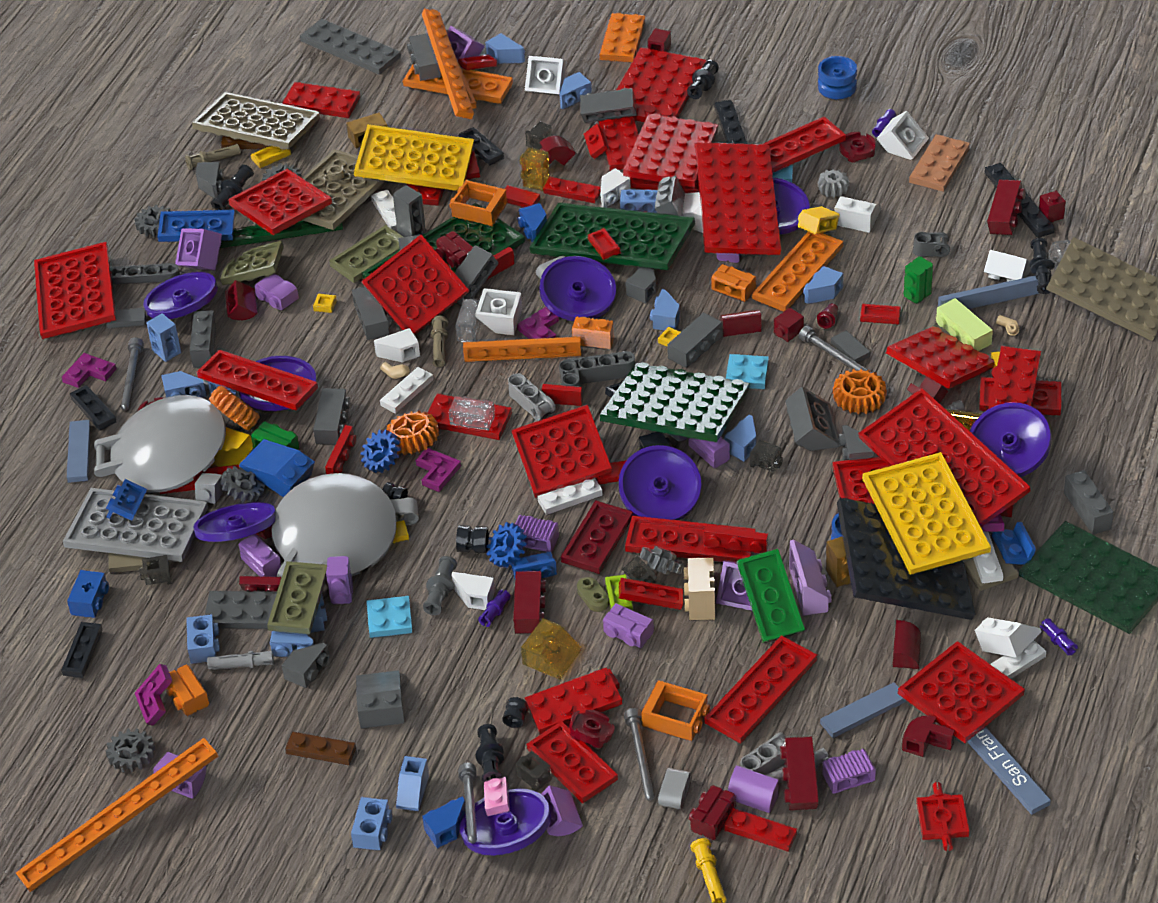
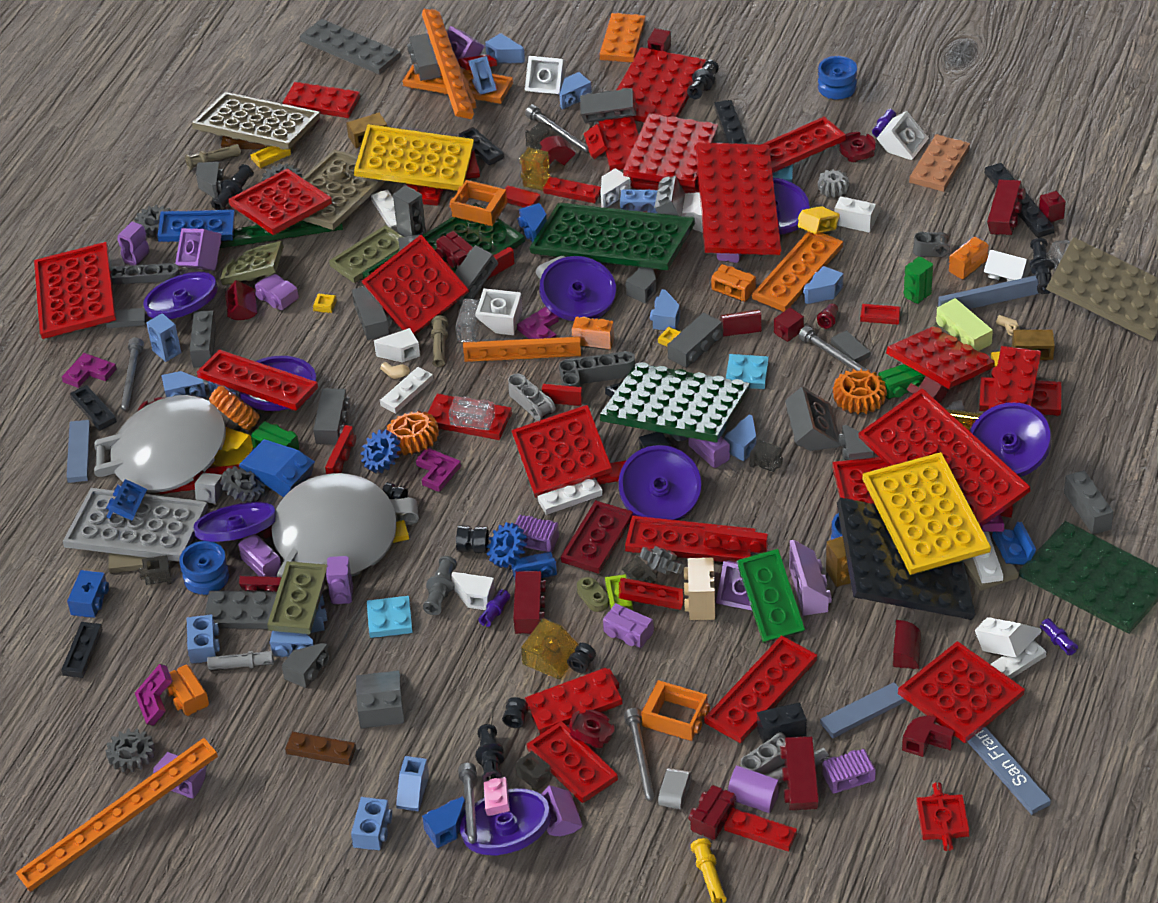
(133, 243): none -> medium lavender brick
(204, 567): none -> blue wheel
(482, 75): none -> medium blue slope
(534, 113): none -> flat silver piece
(581, 658): none -> black wheel
(603, 243): red tile -> none
(784, 719): none -> black brick
(898, 380): none -> green brick
(968, 257): none -> orange brick
(1035, 340): none -> pearl gold brick

